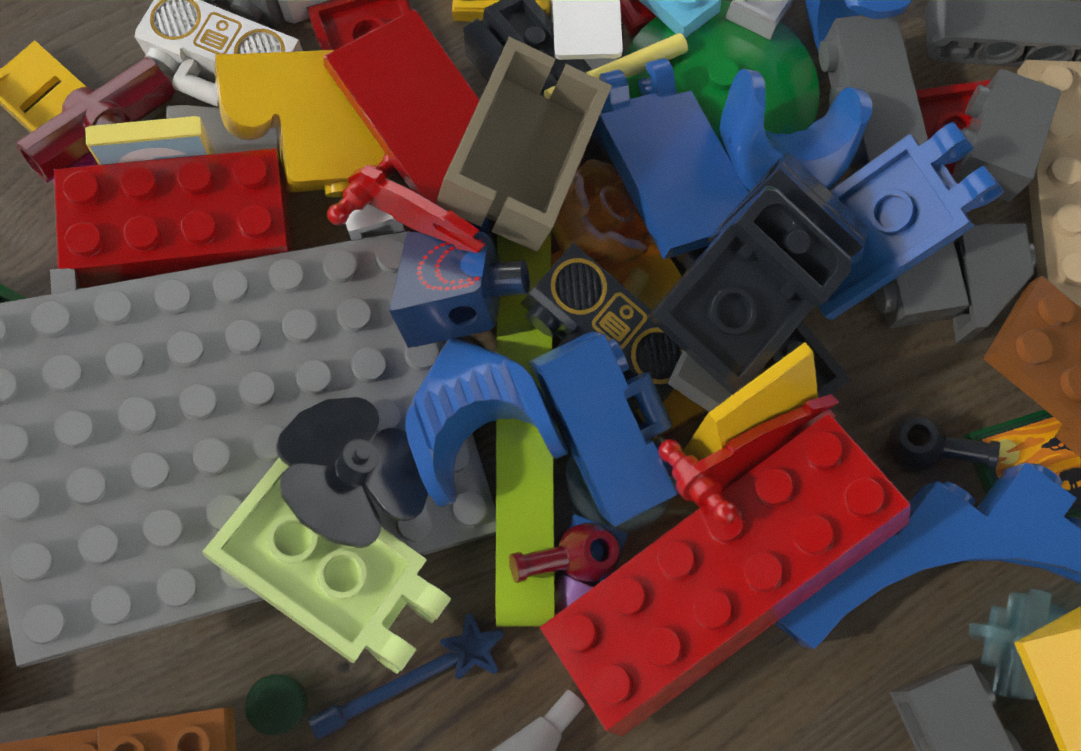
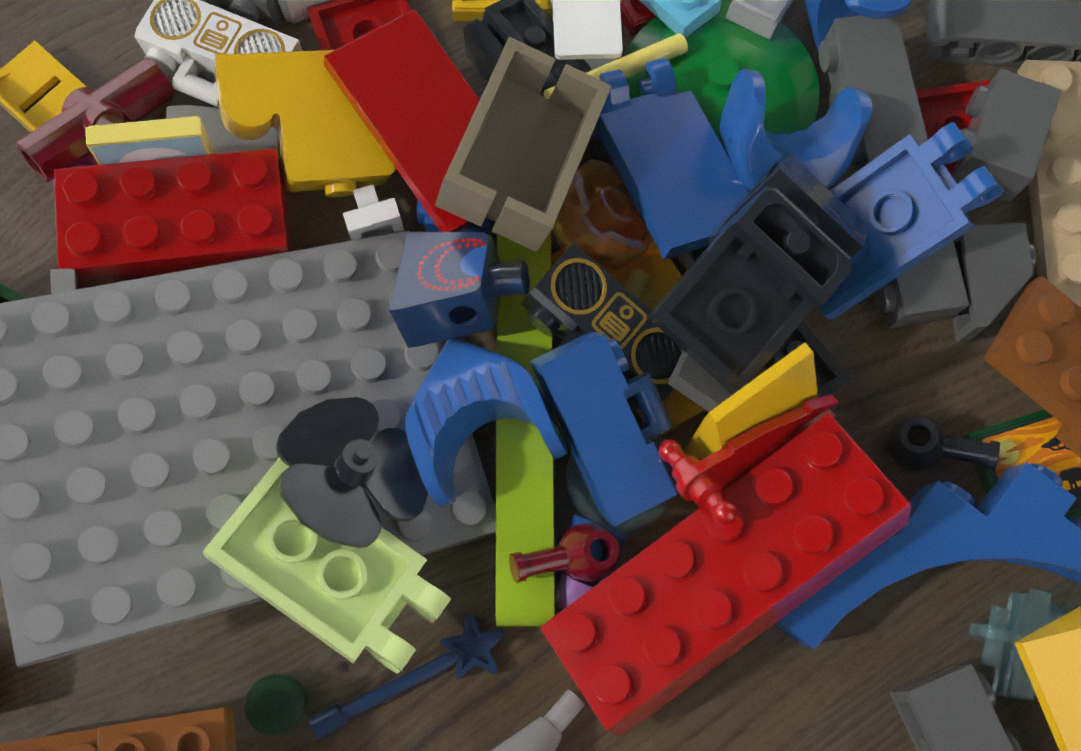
(372, 187): red piece -> none

